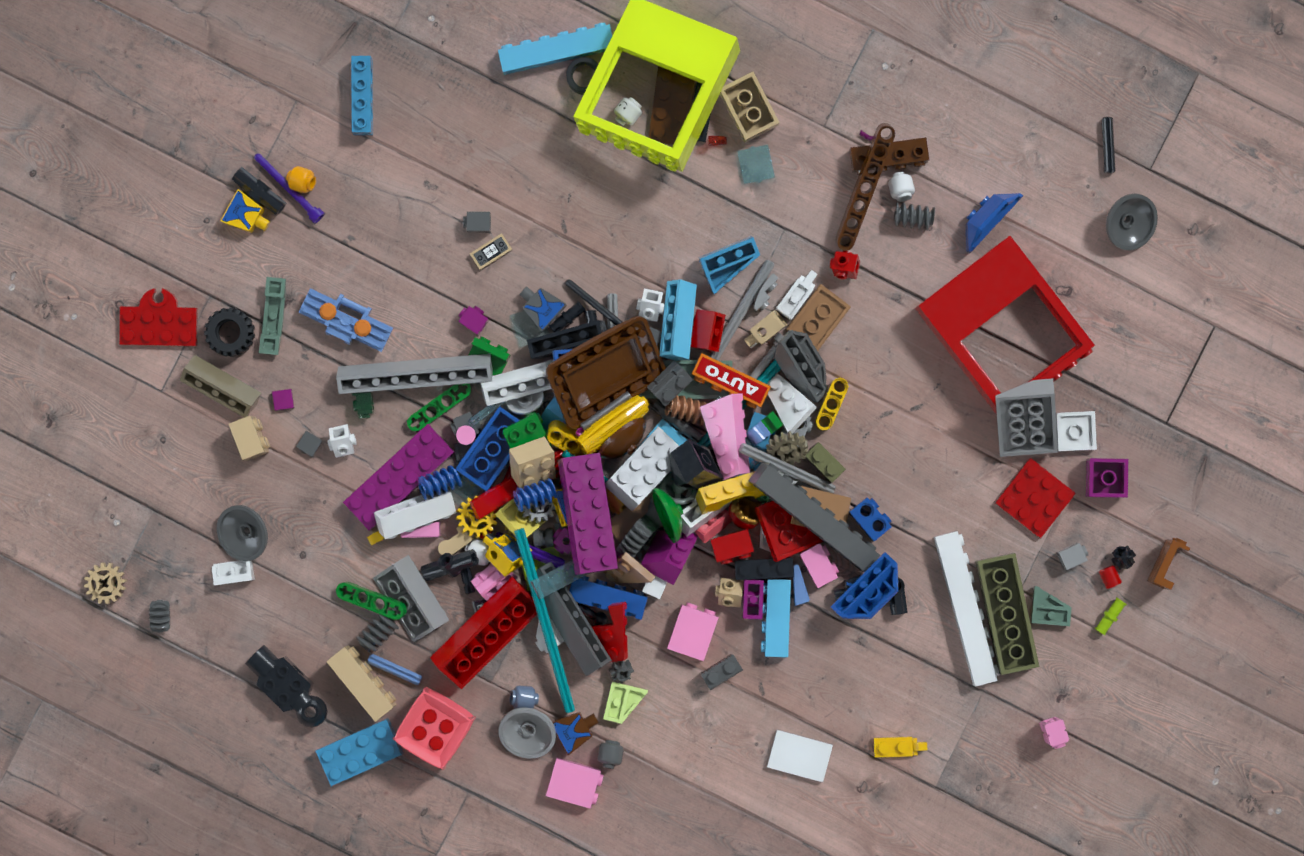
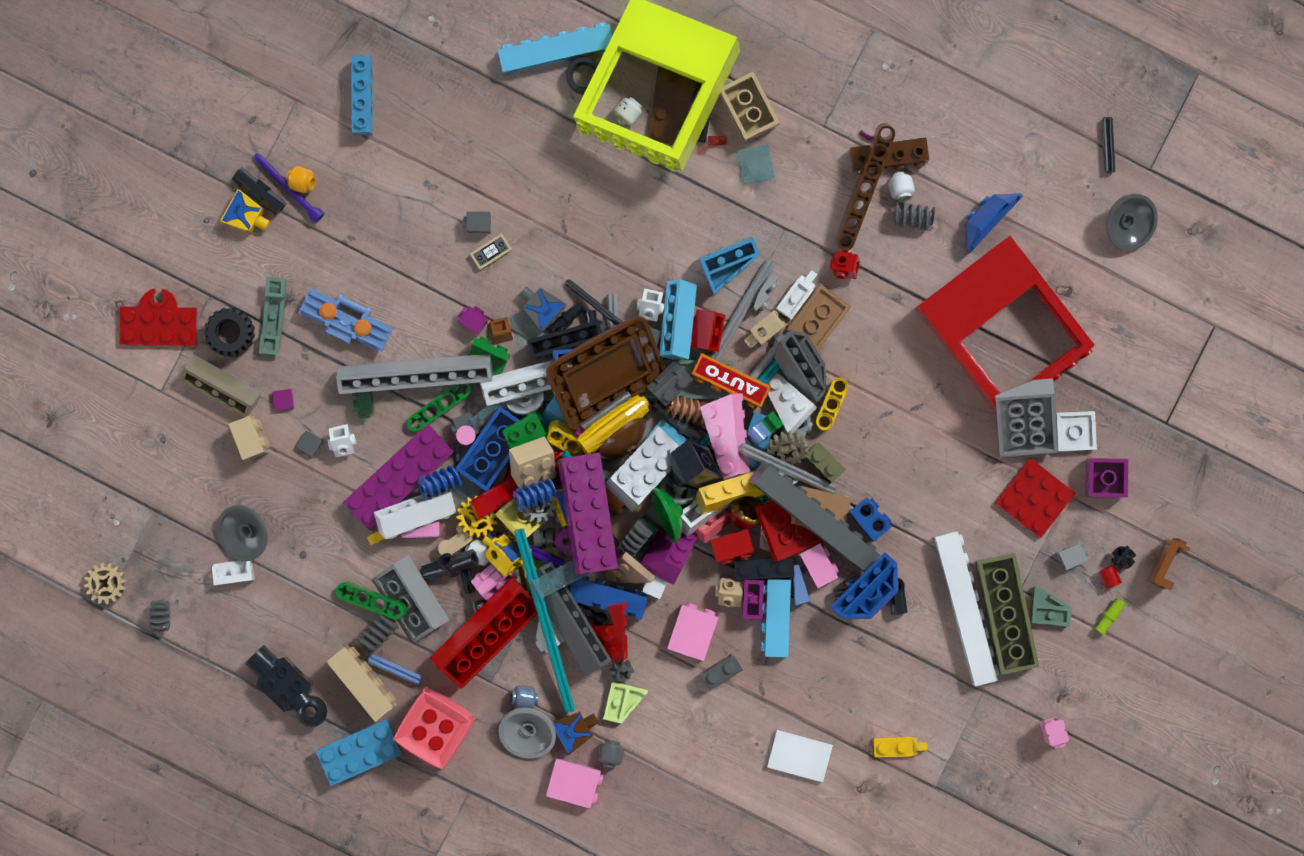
(501, 330): none -> dark orange slope

